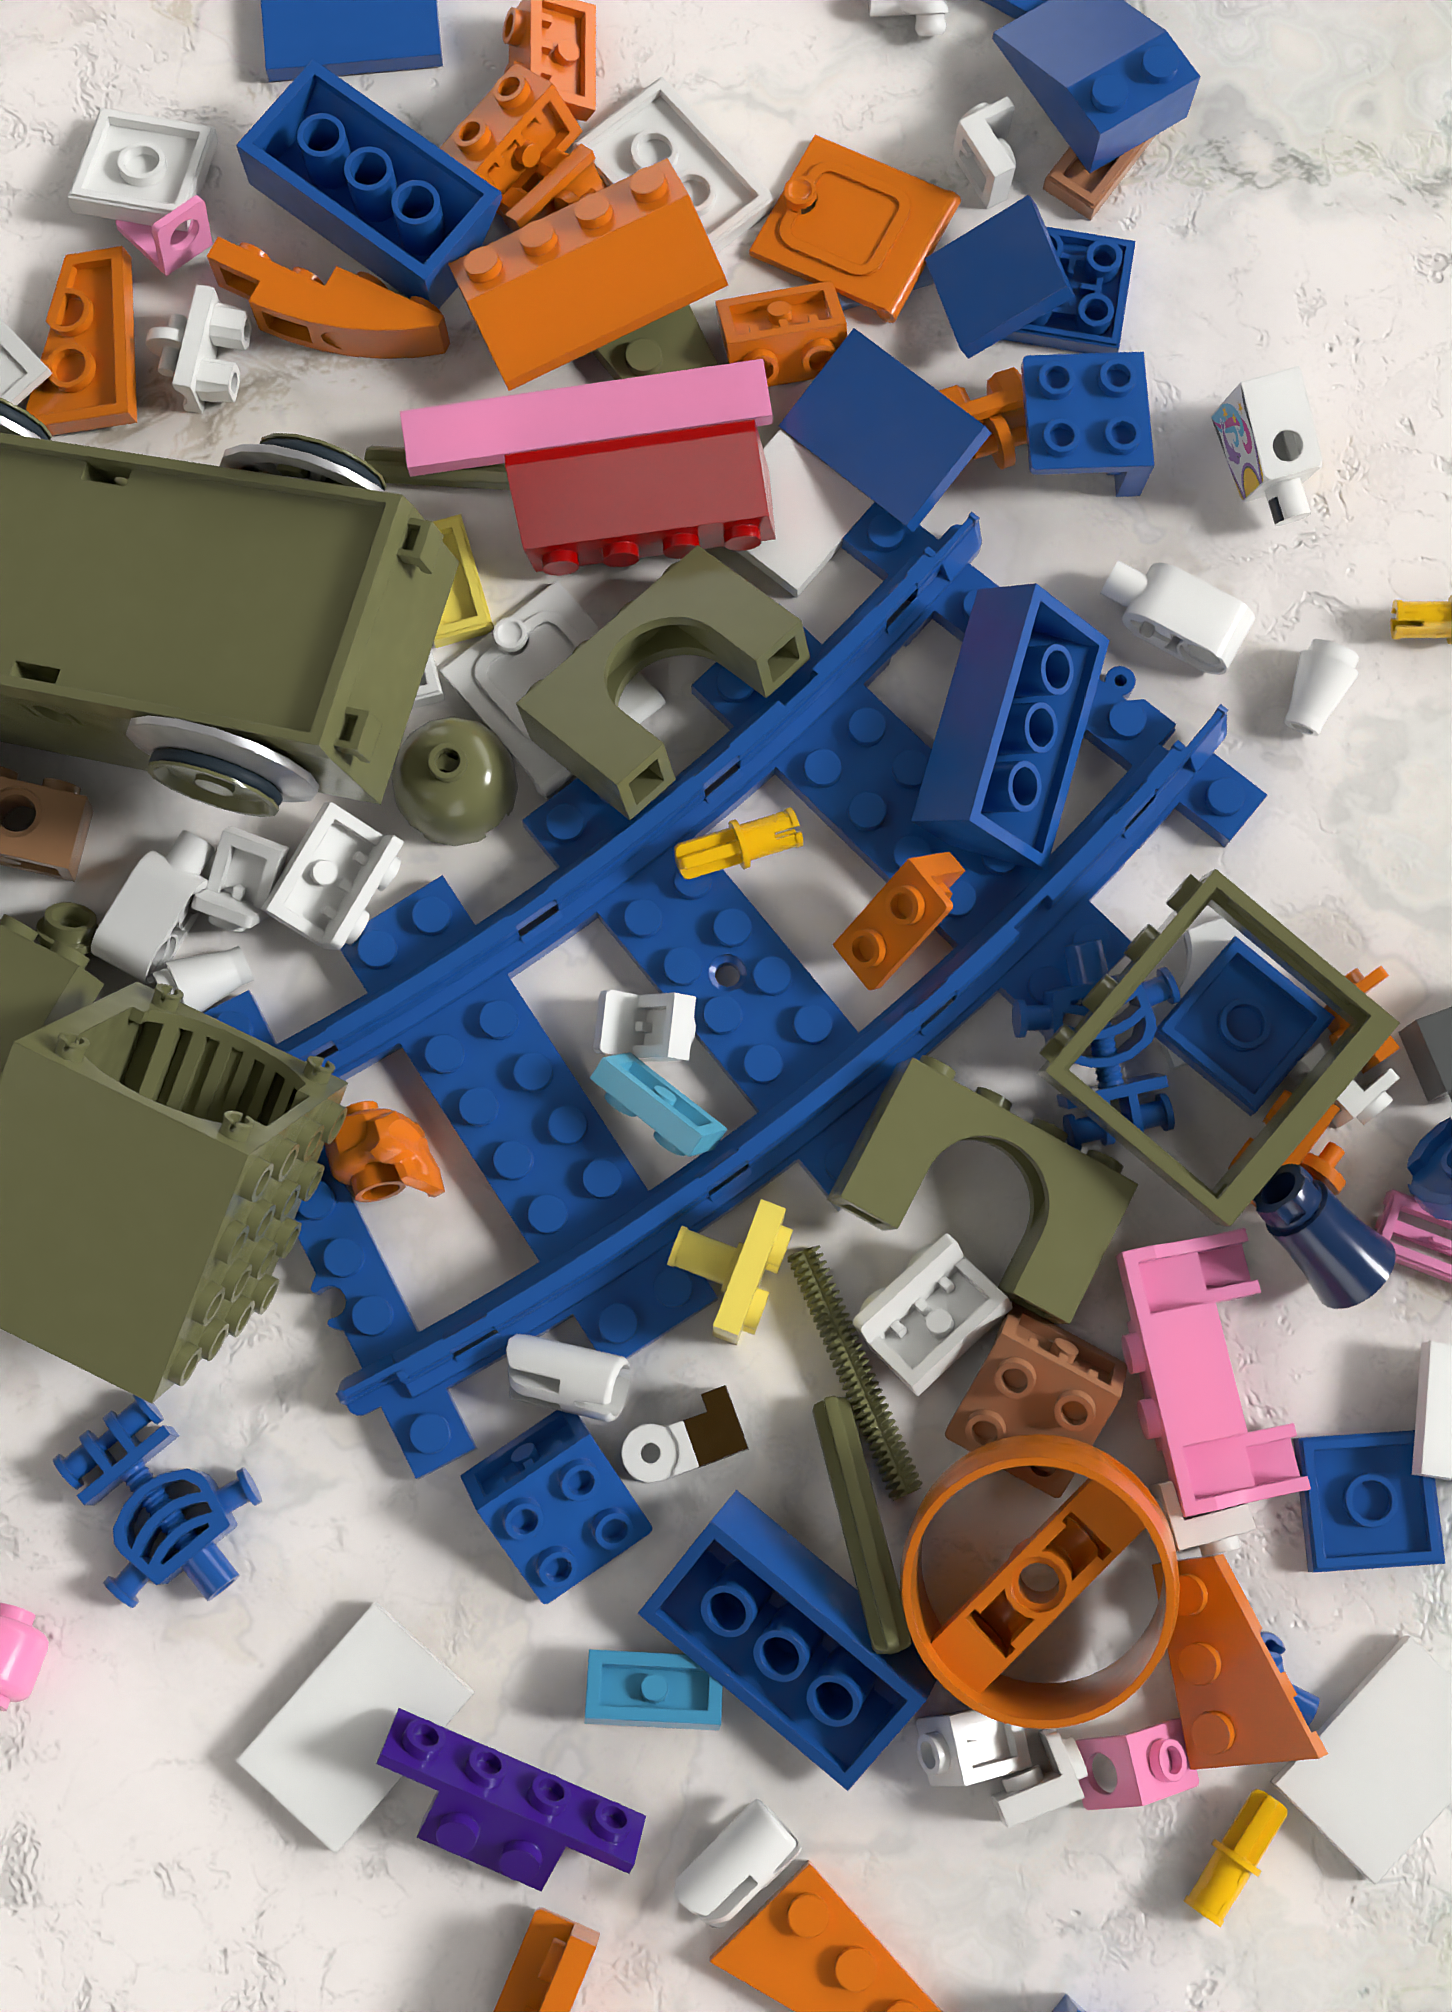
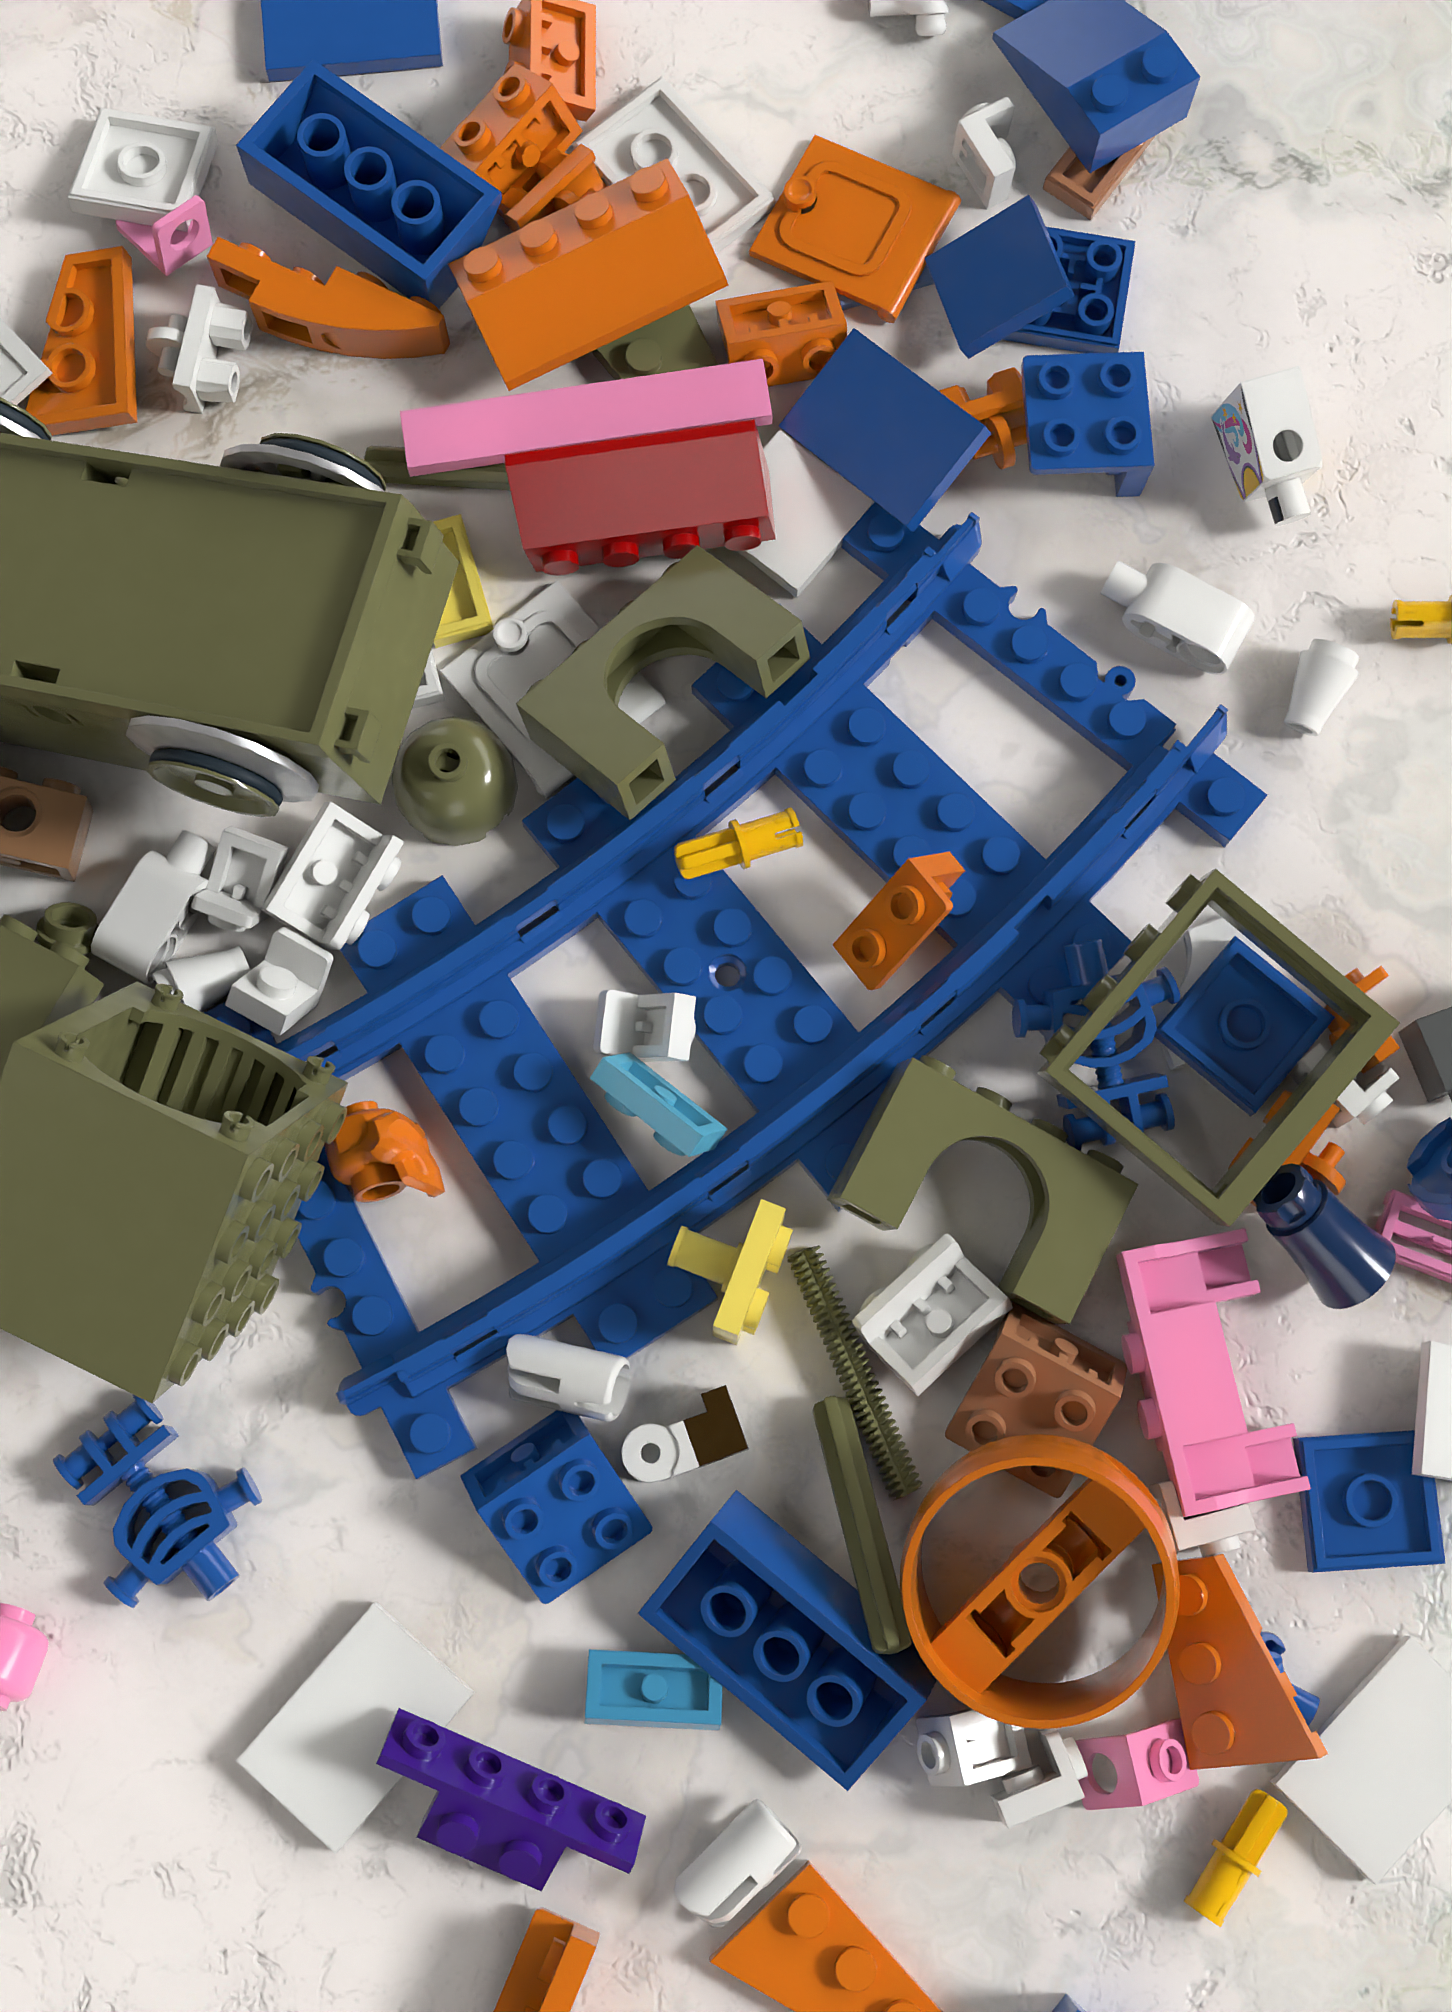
(283, 984): none -> white bracket
(1011, 726): blue slope -> none

